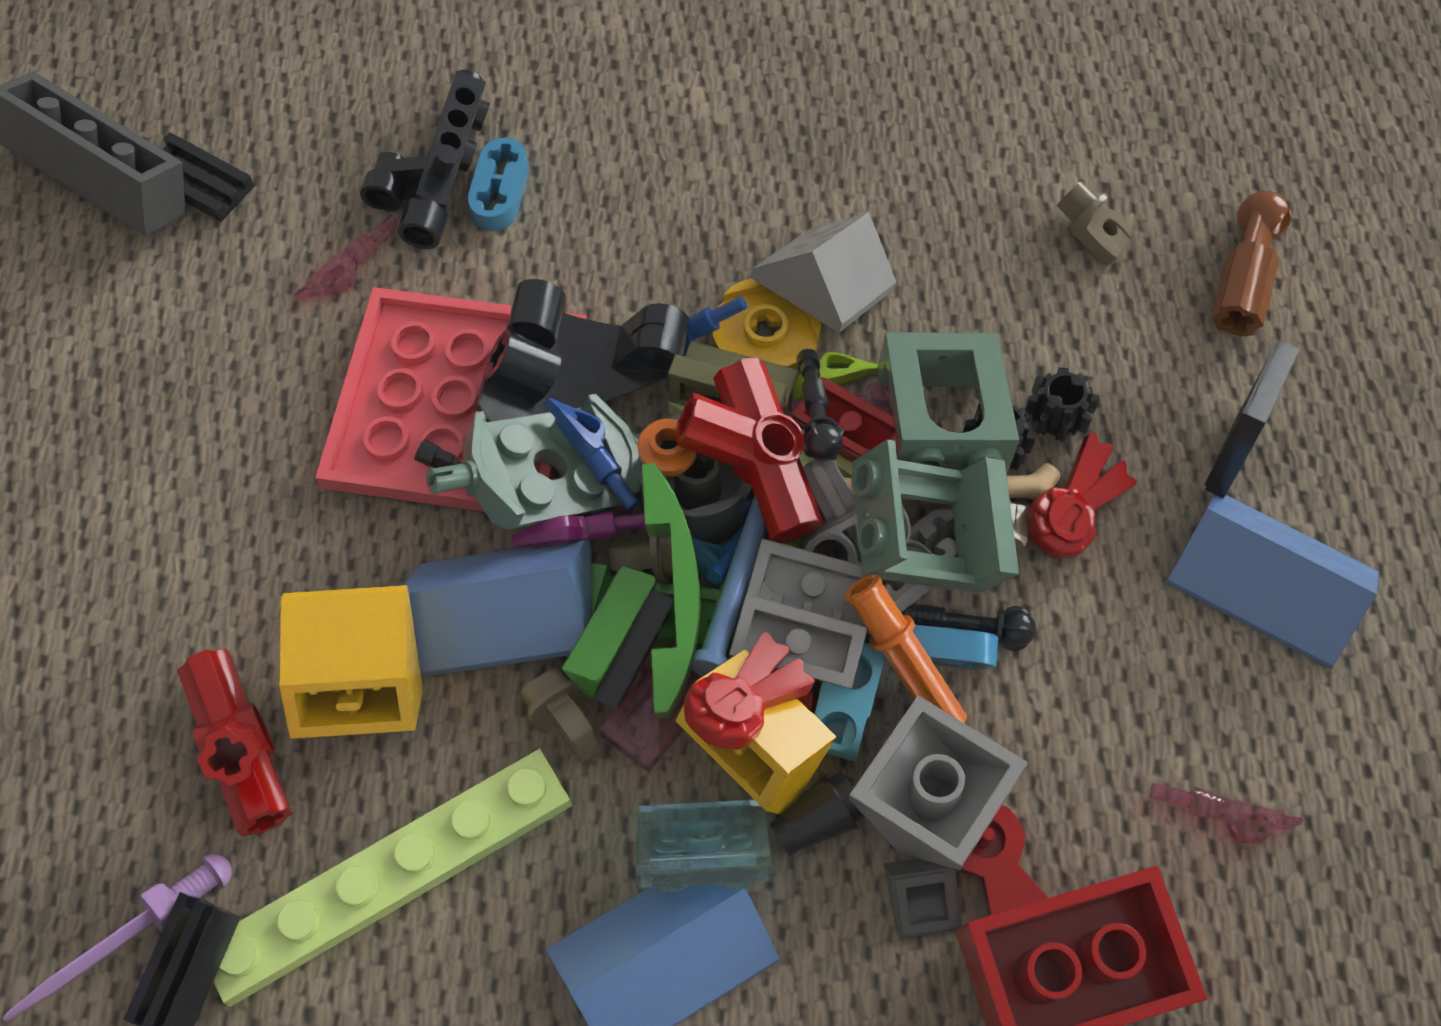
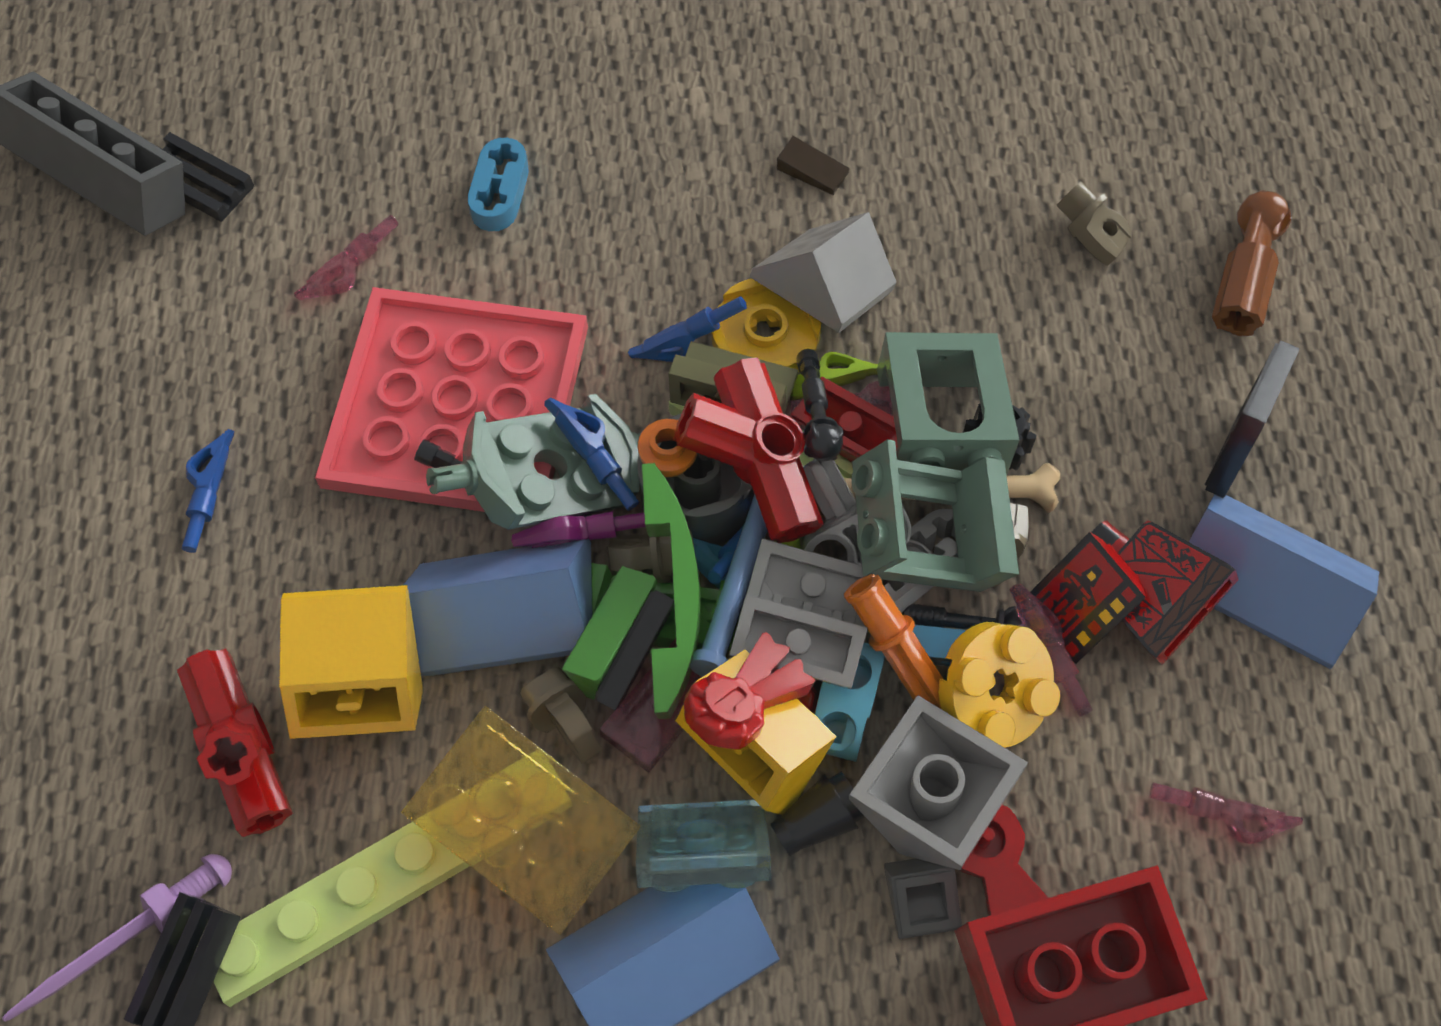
(206, 484): none -> blue hand
(430, 178): black piece -> none
(521, 819): none -> clear yellow brick
(573, 357): black panel -> none
(811, 166): none -> dark brown piece
(1028, 682): none -> yellow plate
(1049, 630): none -> clear pink hand
(1062, 404): black gear -> none
(1064, 518): red piece -> none
(1089, 594): none -> piece
(1178, 584): none -> torso

